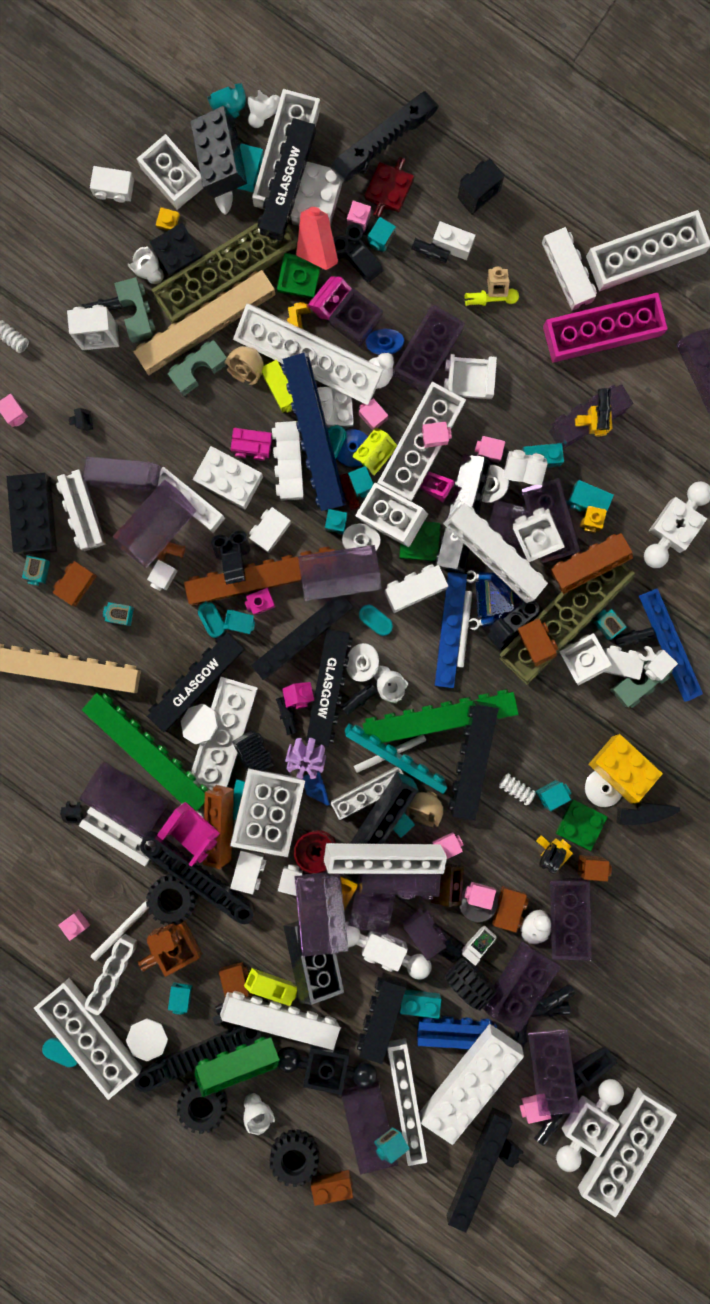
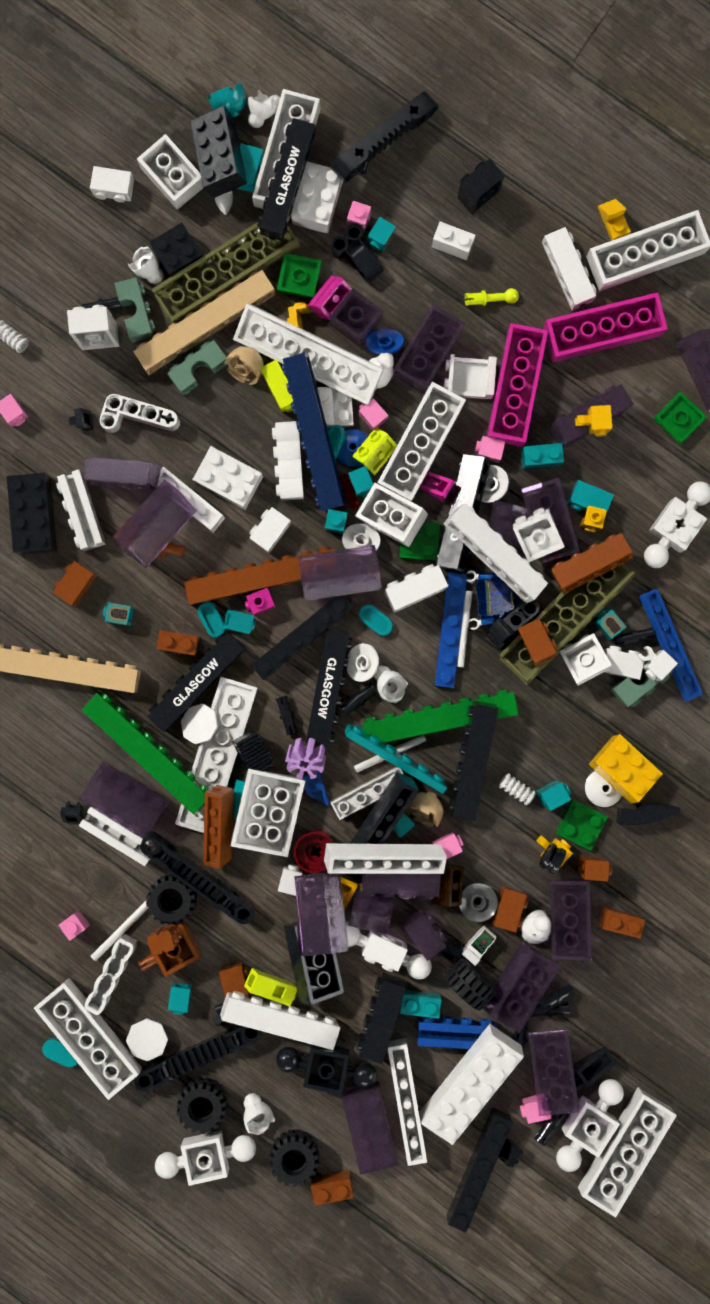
(35, 570): brick -> none
(141, 415): none -> white beam
(161, 575): white brick -> none
(167, 219): yellow plate -> none
(178, 643): none -> dark orange brick
(191, 832): dark pink panel -> none
(195, 1163): none -> white brick
(231, 553): black piece -> none
(236, 1066): green brick -> none
(247, 871): white brick -> none
(251, 443): dark pink brick -> none
(298, 695): dark pink brick -> none
(316, 239): coral slope -> none
(389, 187): dark red plate -> none
(391, 1145): teal brick -> none
(430, 250): black pin -> none
(436, 434): bright pink brick -> none
(480, 895): bright pink brick -> none
(498, 276): tan brick -> none
(517, 384): none -> dark pink brick
(525, 467): white brick -> none
(603, 409): black pin -> none
(614, 220): none -> yellow slope
(621, 922): none -> dark orange brick
(680, 418): none -> green plate

